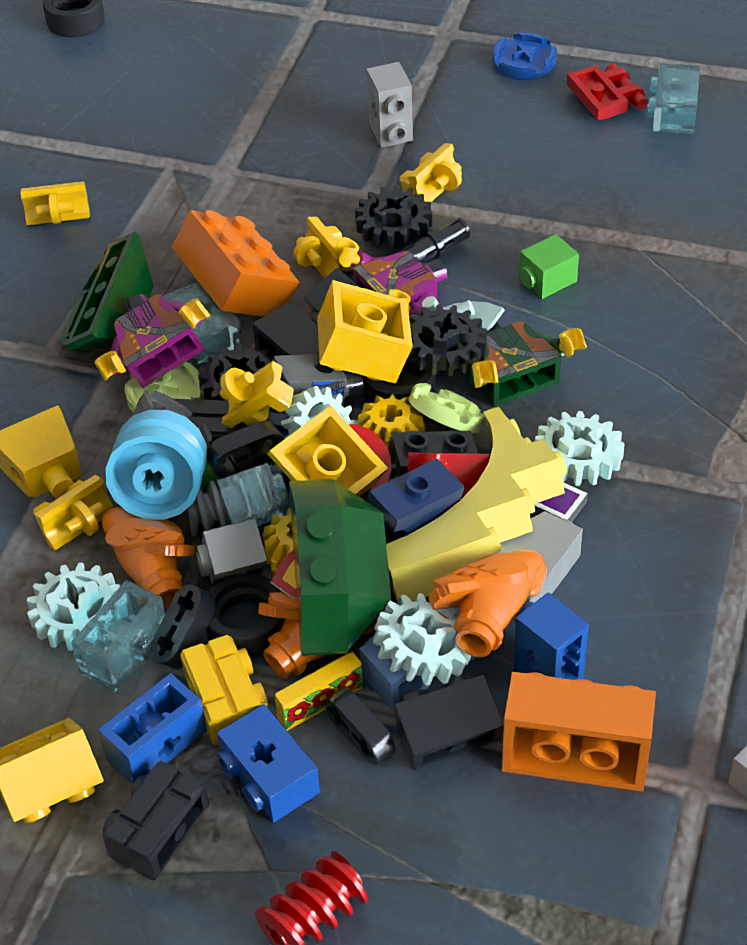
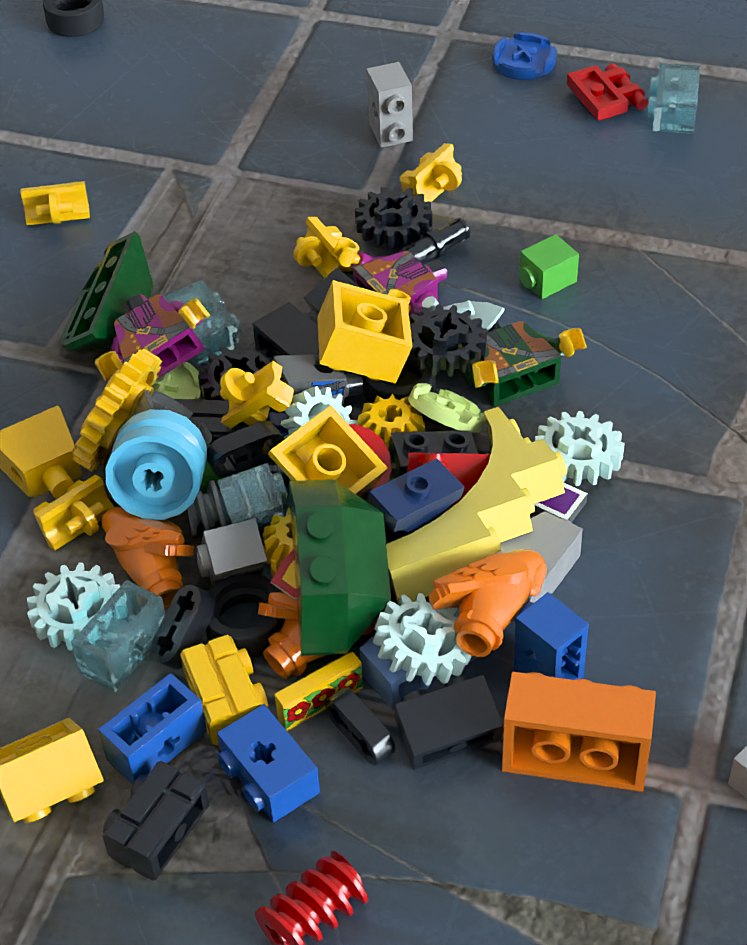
(115, 408): none -> yellow gear
(234, 263): orange brick -> none

